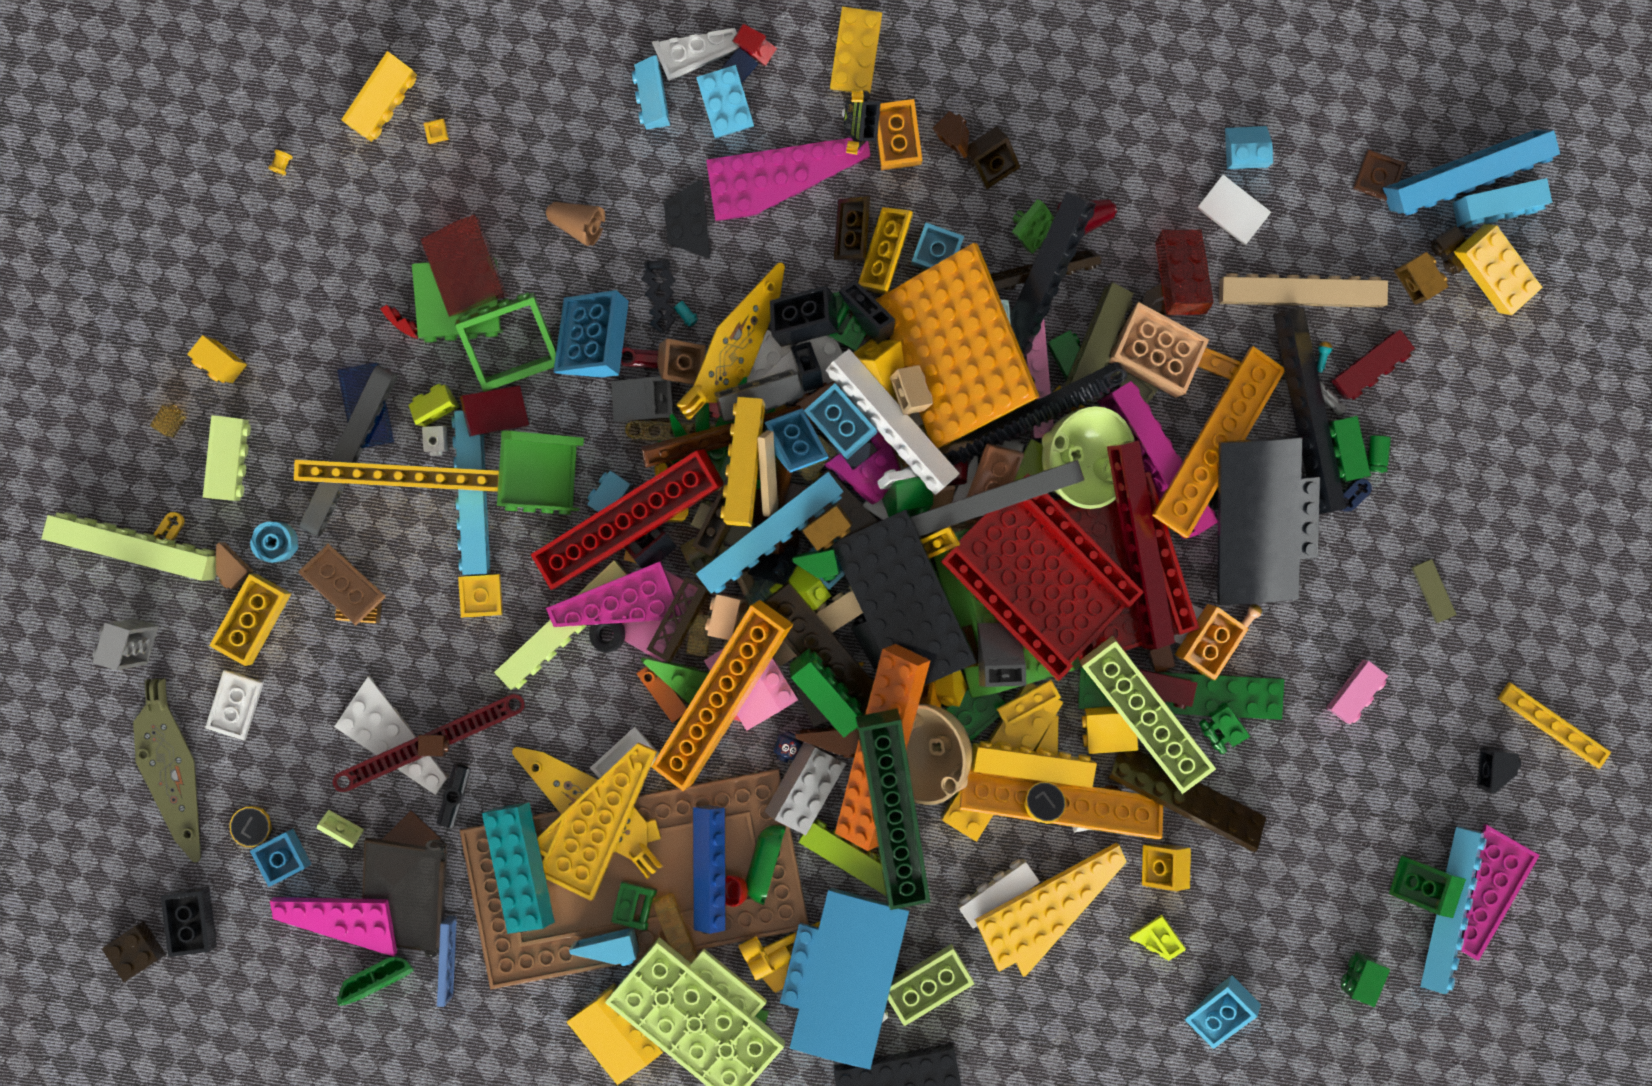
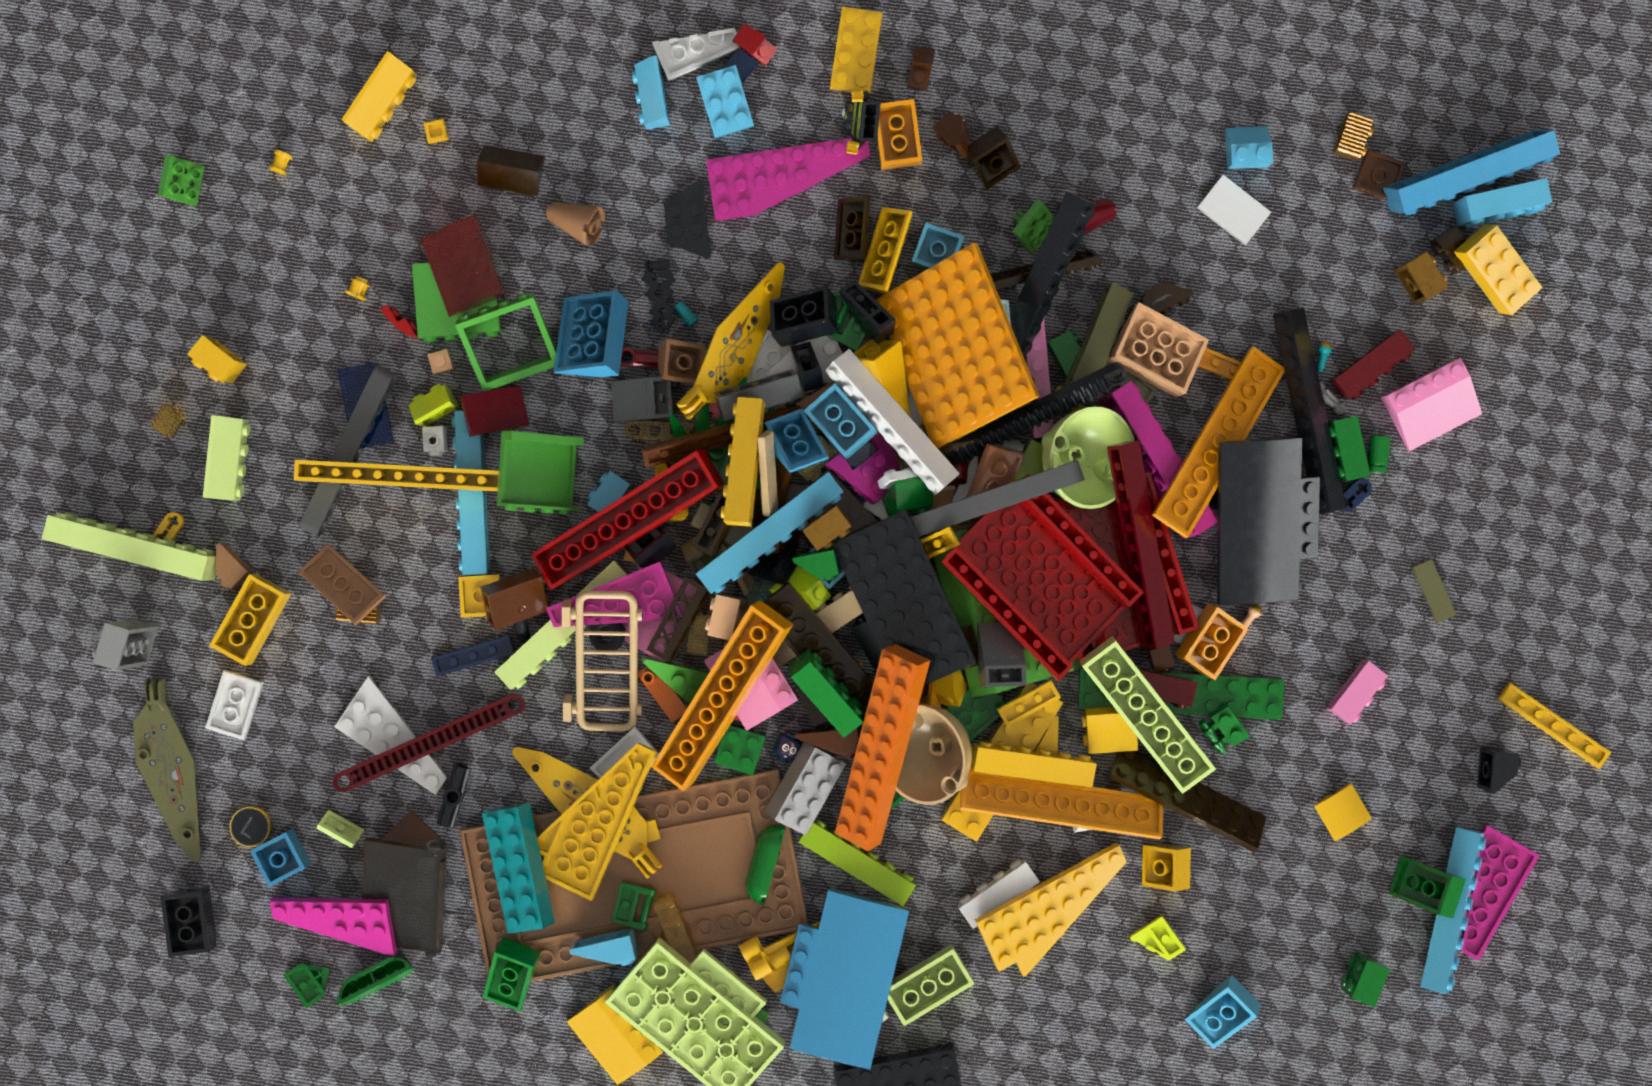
(133, 951): dark brown brick -> none
(177, 180): none -> bright green plate
(264, 536): medium azure brick -> none
(308, 982): none -> green slope
(358, 288): none -> yellow brick
(433, 745): reddish brown brick -> none
(440, 361): none -> light nougat plate
(446, 960): medium blue tile -> none
(473, 655): none -> dark blue tile
(510, 170): none -> dark brown slope
(511, 974): none -> green slope
(514, 601): none -> reddish brown piece
(577, 613): none -> tan bar
(709, 868): blue brick -> none
(735, 890): red hair -> none
(740, 749): none -> green brick
(893, 808): dark green brick -> none
(911, 390): tan brick -> none
(920, 68): none -> reddish brown slope
(1045, 802): black tile -> none
(1184, 272): clear red brick -> none
(1303, 292): tan brick -> none
(1342, 812): none -> yellow slope
(1353, 136): none -> pearl gold brick
(1433, 404): none -> bright pink slope

